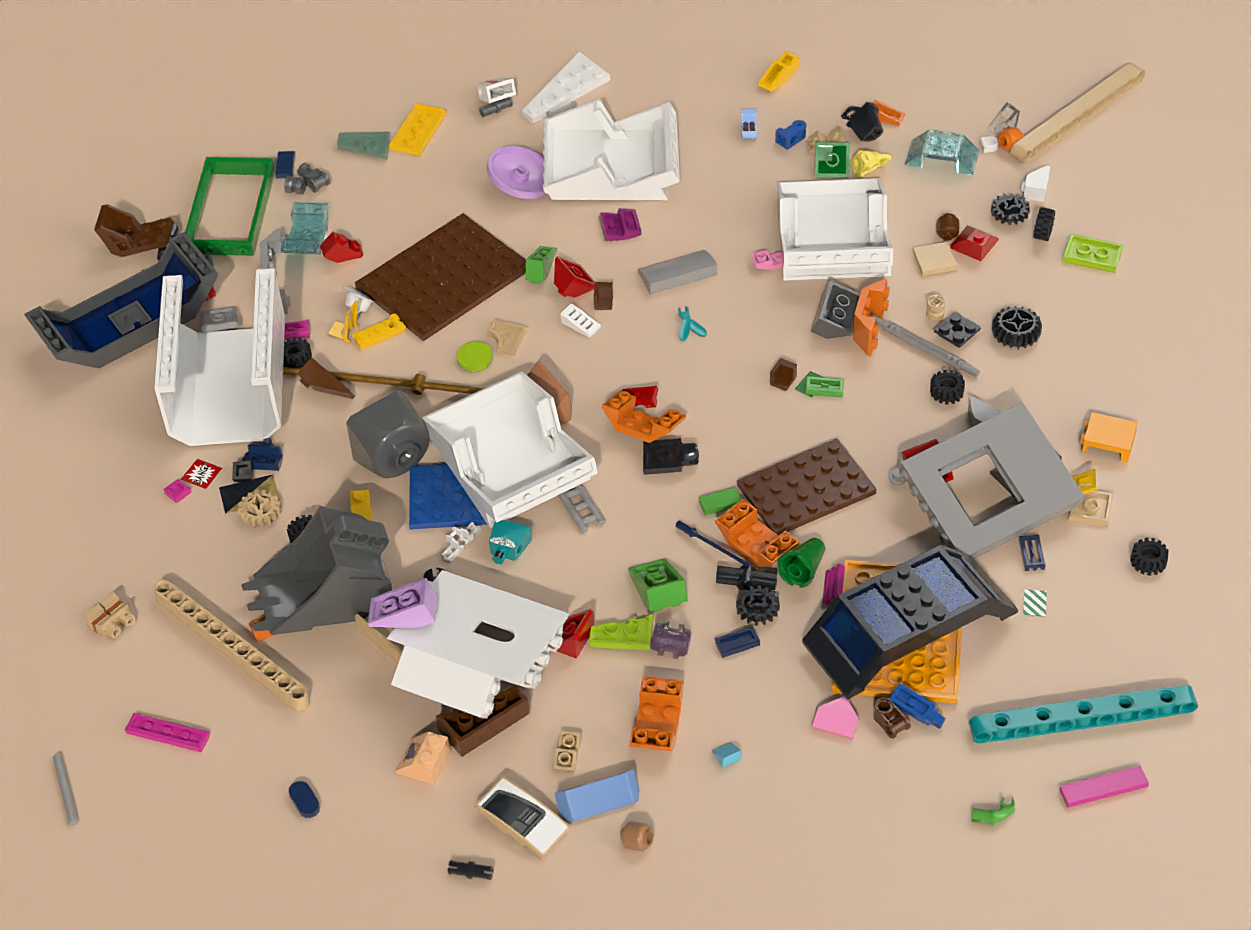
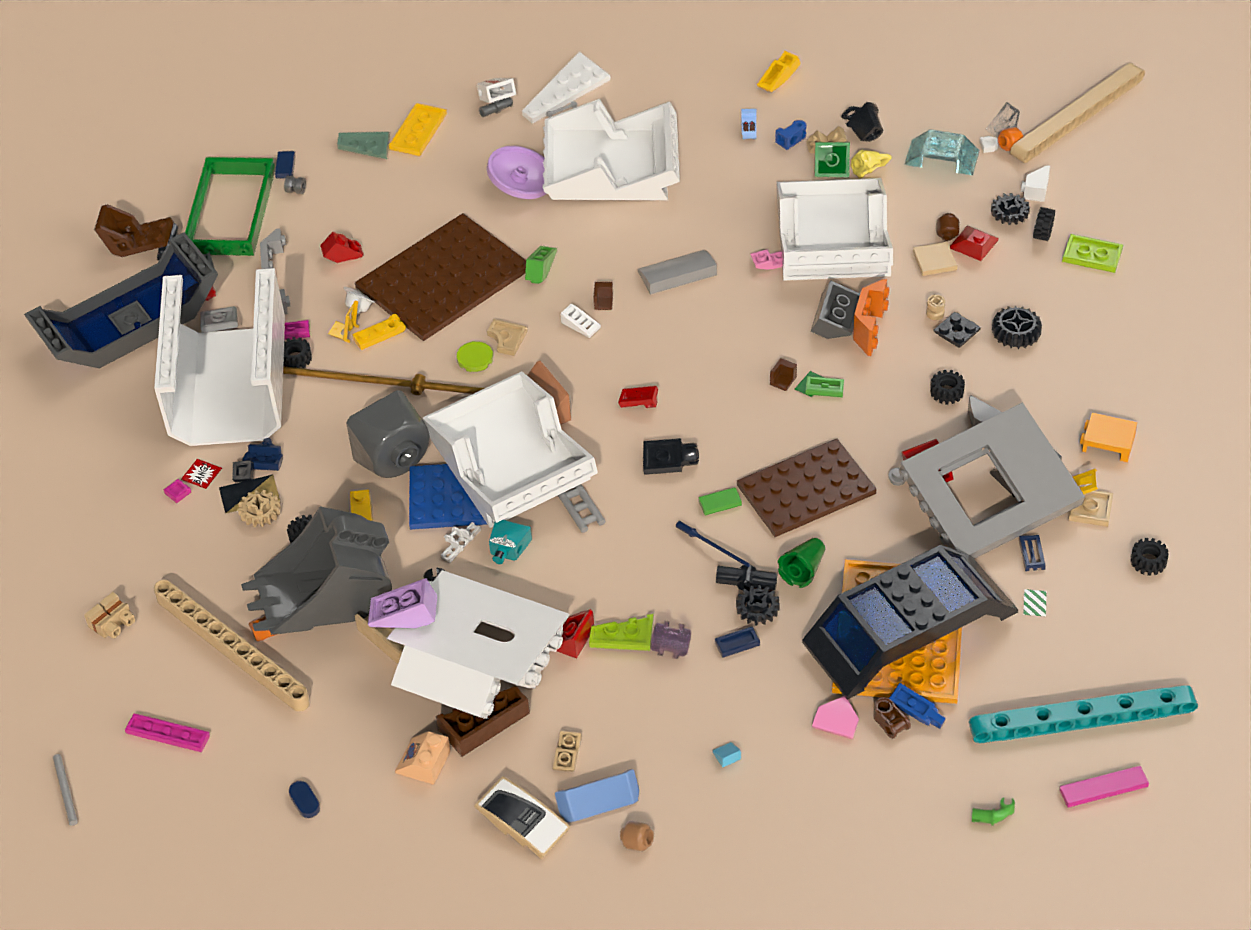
(308, 229): clear light blue slope -> none
(314, 178): dark grey connector -> none
(319, 379): reddish brown slope -> none
(470, 870): black pin -> none
(571, 278): red slope -> none
(620, 225): magenta slope -> none
(636, 423): orange slope -> none
(658, 585): bright green slope -> none
(658, 714): orange slope -> none
(689, 324): teal piece -> none
(752, 537): orange slope -> none
(833, 583): dark pink tile -> none
(885, 111): orange slope -> none
(926, 346): light grey axle -> none

